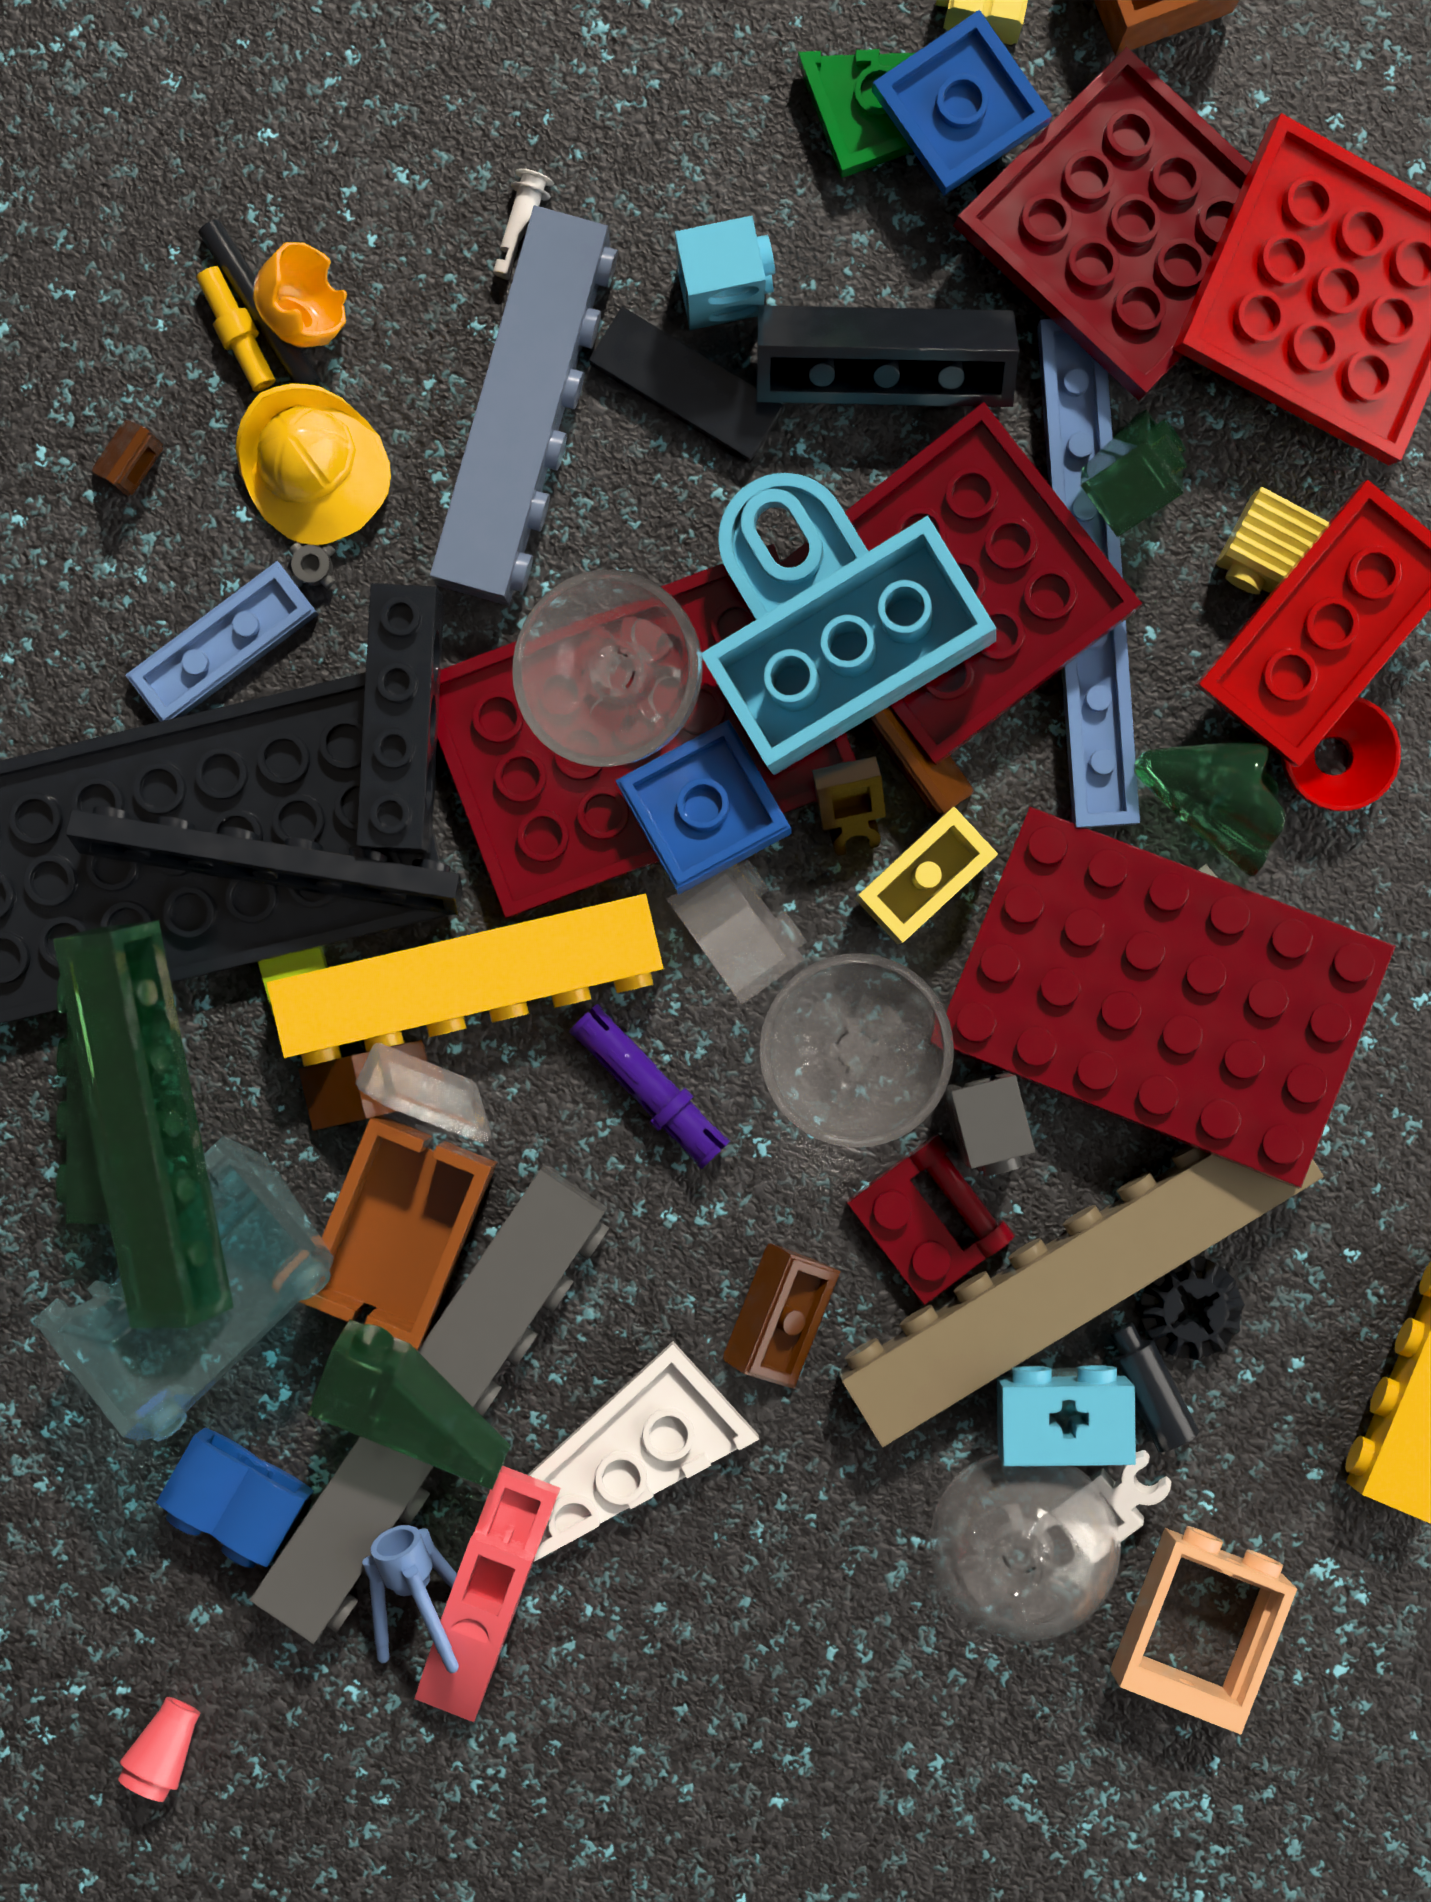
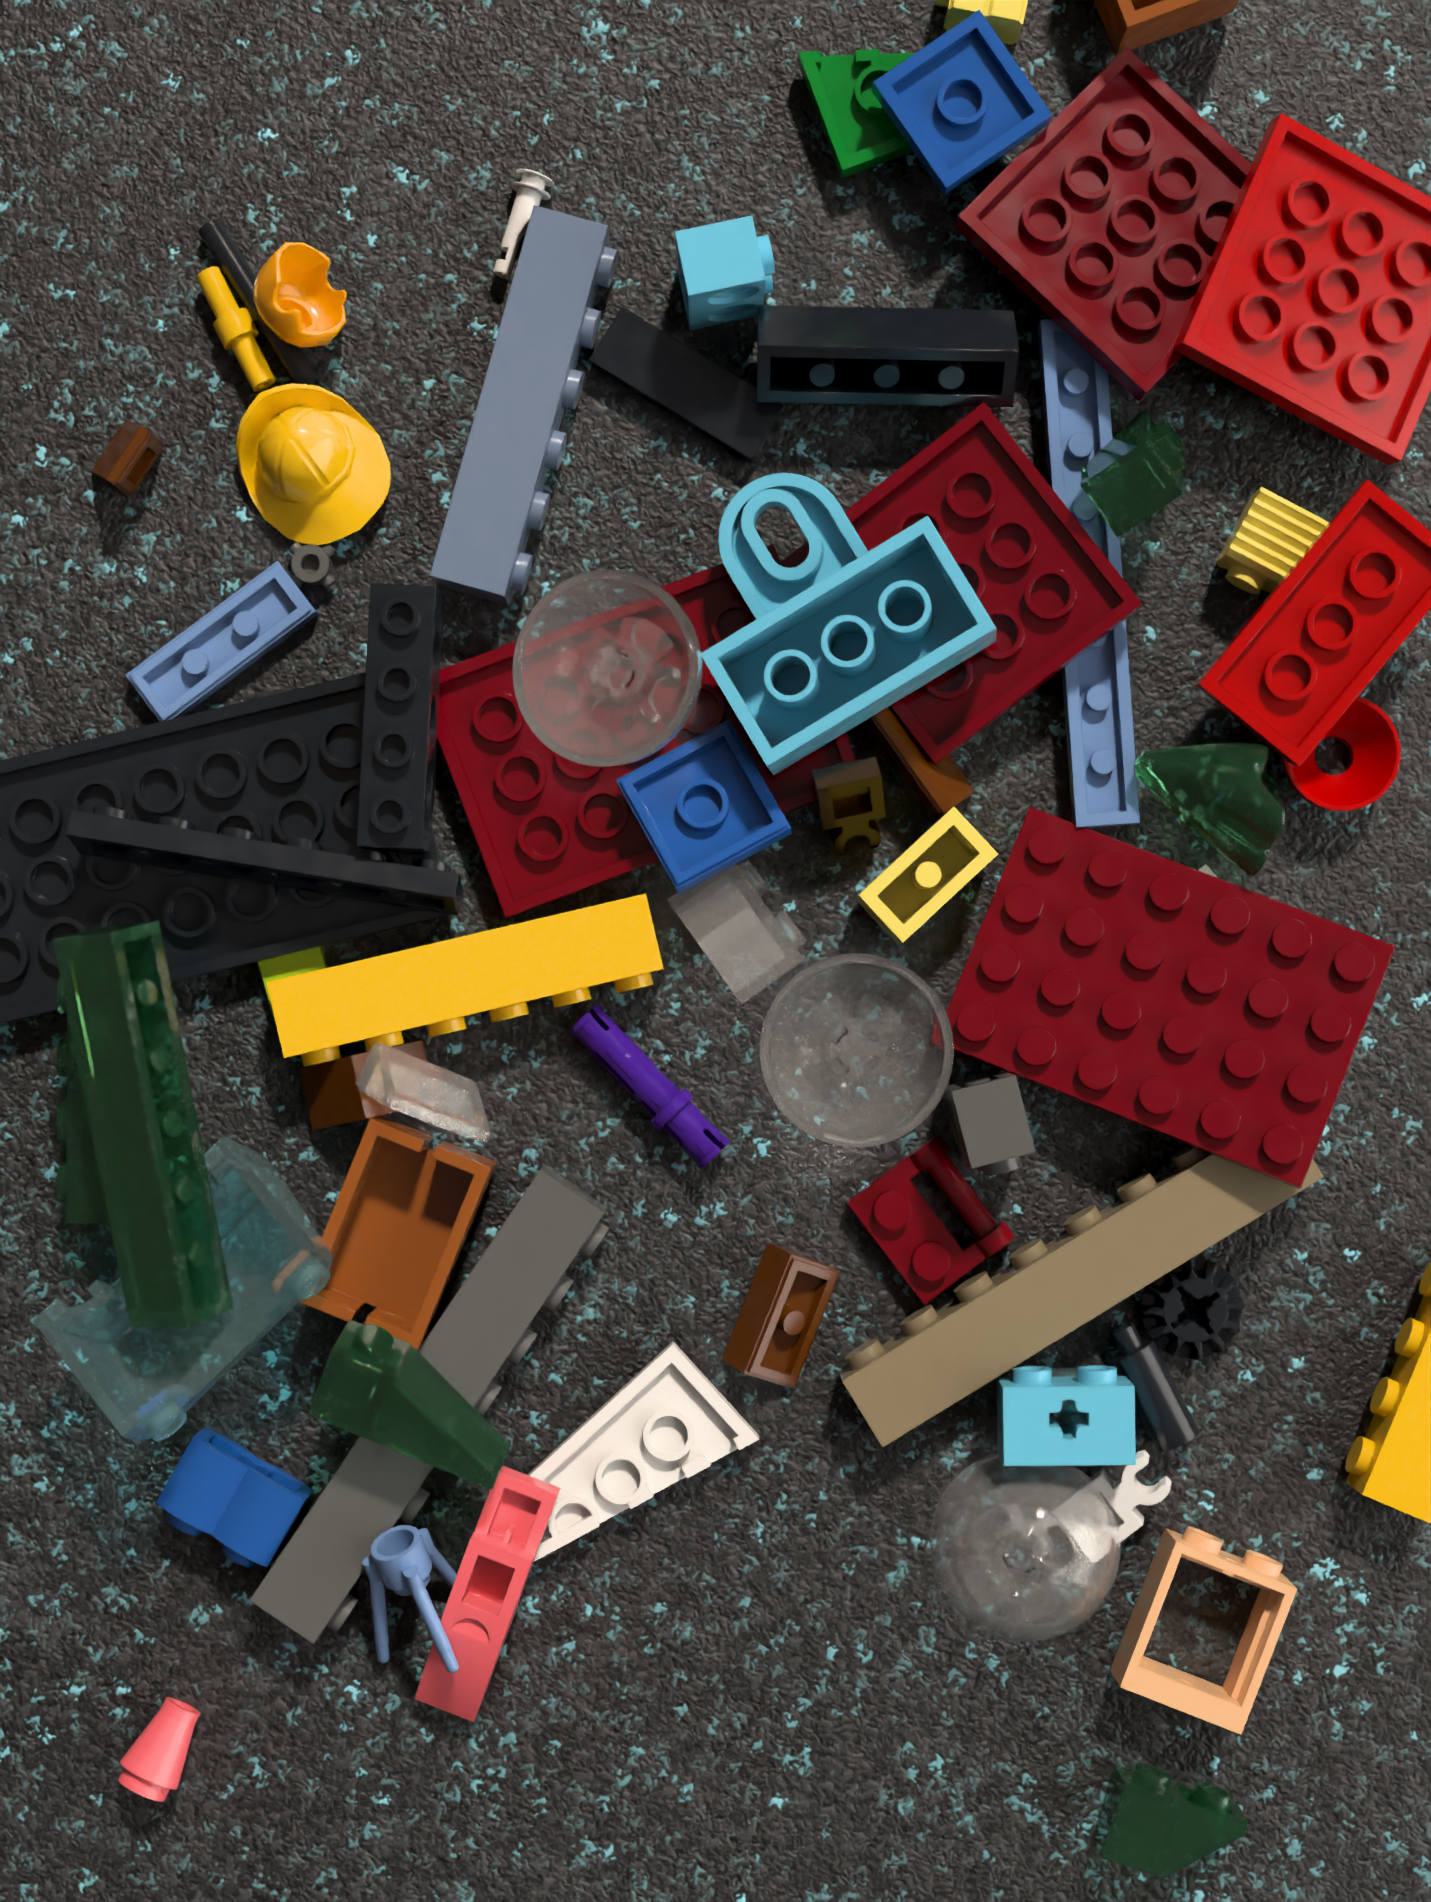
(1161, 1823): none -> clear green slope

